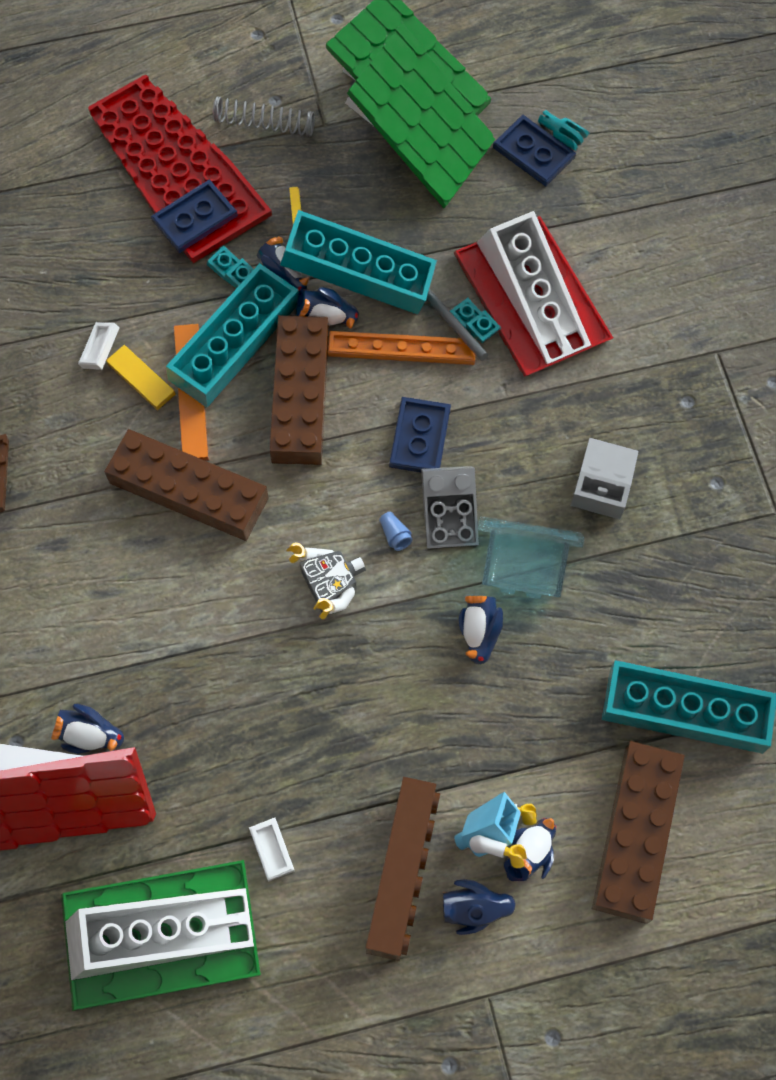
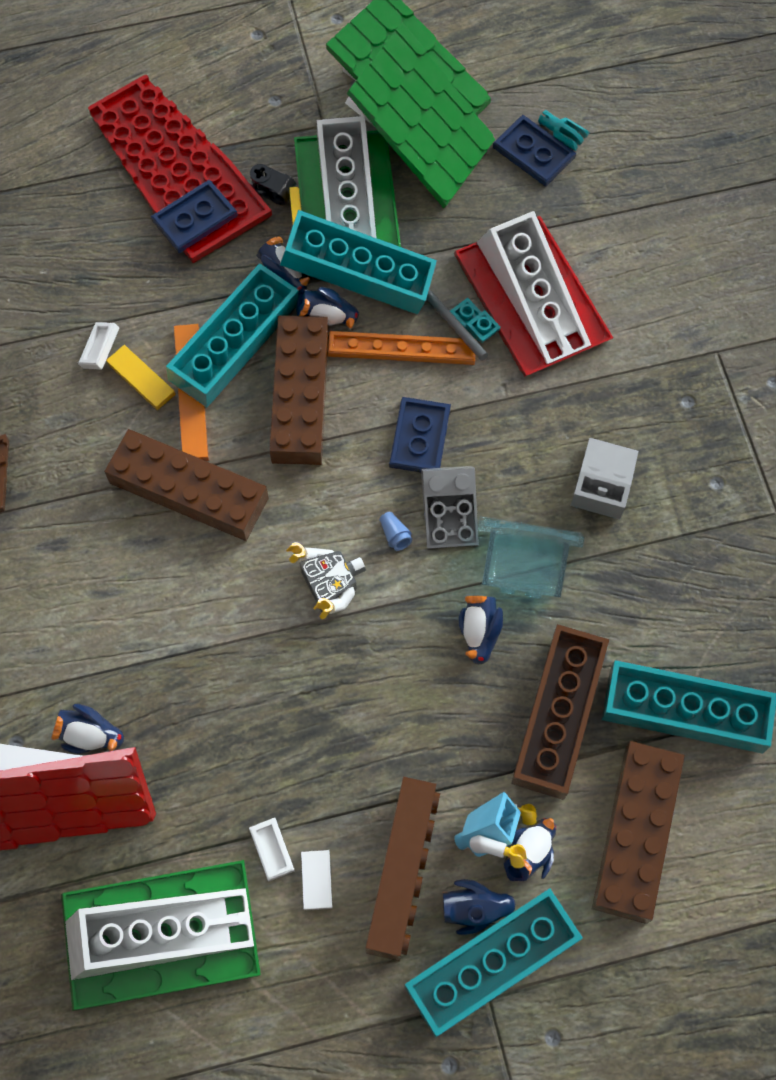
(217, 112): light grey piece -> none
(229, 267): teal slope -> none
(273, 185): none -> black piece
(316, 880): none -> white tile
(348, 177): none -> piece
(492, 962): none -> teal brick
(560, 712): none -> reddish brown brick

